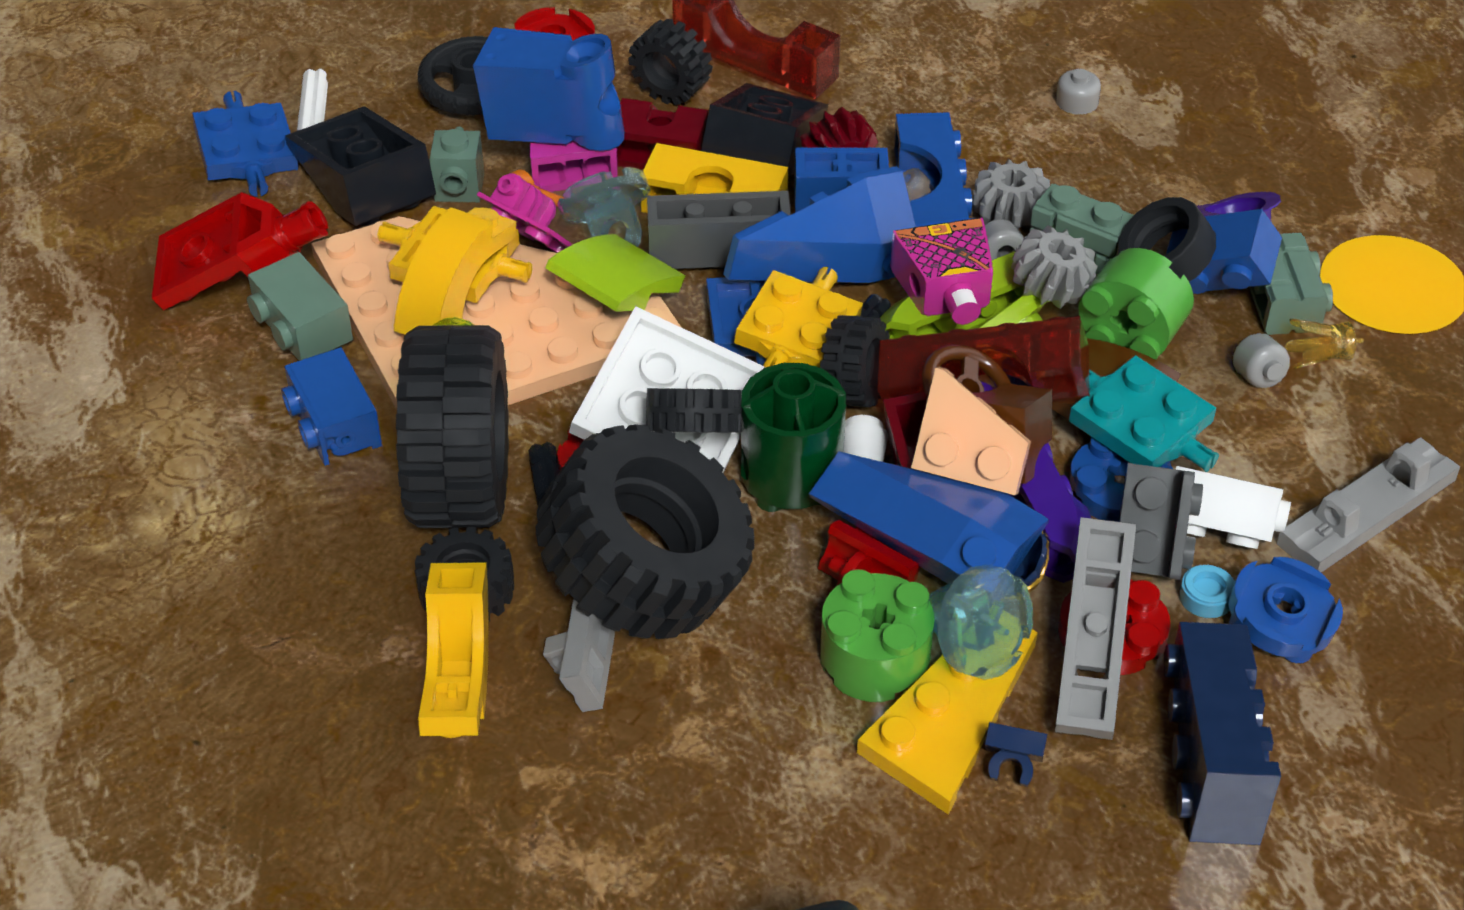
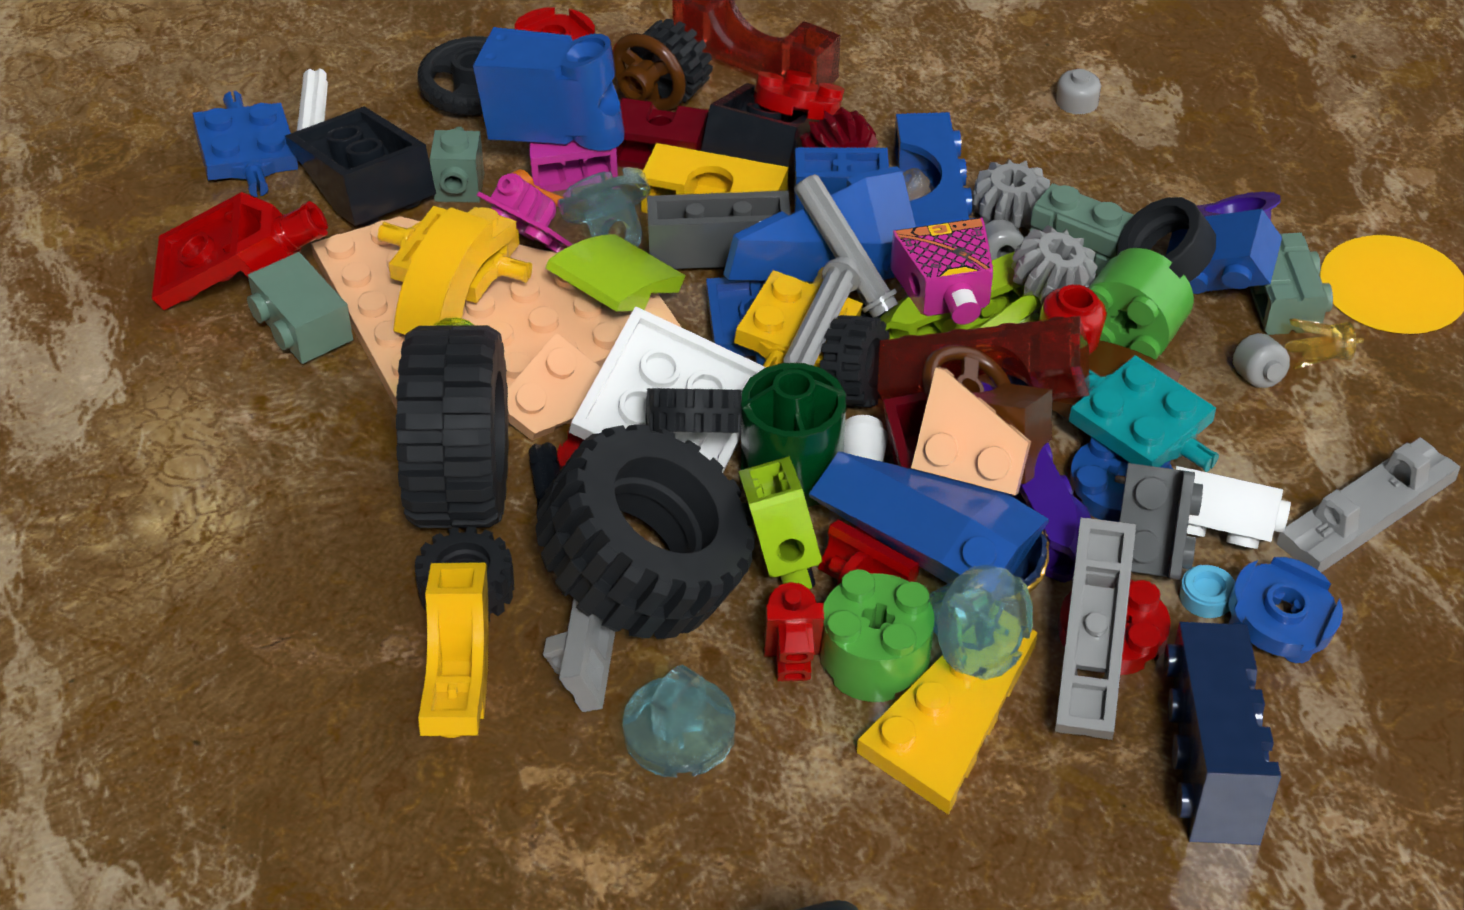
(330, 405): blue hinge -> none
(550, 388): none -> light nougat wing
(641, 76): none -> reddish brown piece
(679, 724): none -> clear light blue tile
(782, 521): none -> lime torso
(793, 630): none -> red hips
(797, 94): none -> red plate
(840, 278): none -> light grey axle
(844, 243): none -> light grey axle
(1014, 745): dark blue tile -> none
(1077, 301): none -> red head

